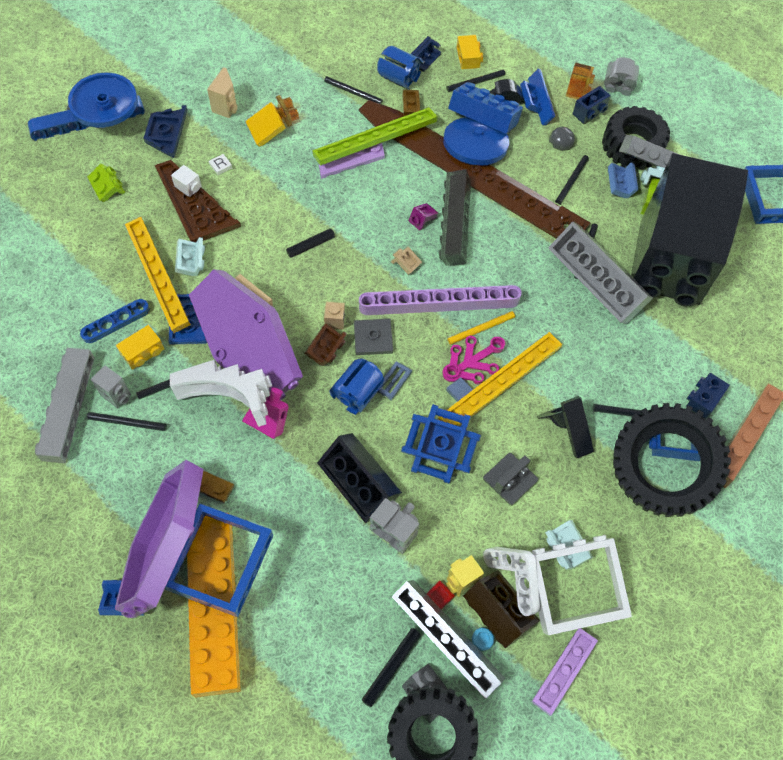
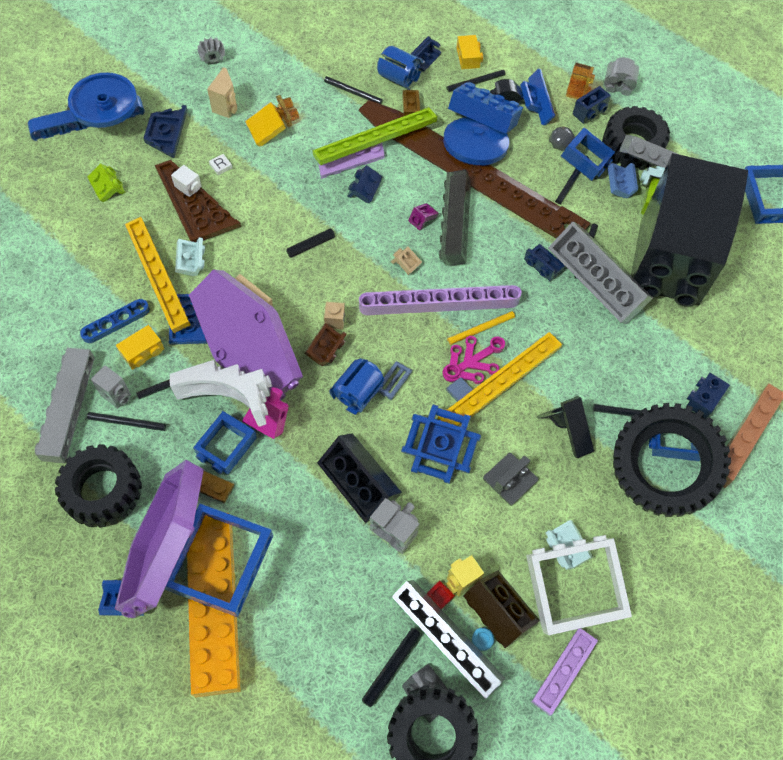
(83, 466): none -> black tyre
(211, 50): none -> light grey gear
(235, 426): none -> blue window
(365, 184): none -> dark blue bracket
(373, 337): dark grey plate -> none
(529, 603): white beam -> none
(544, 262): none -> dark blue bracket
(583, 163): none -> blue window

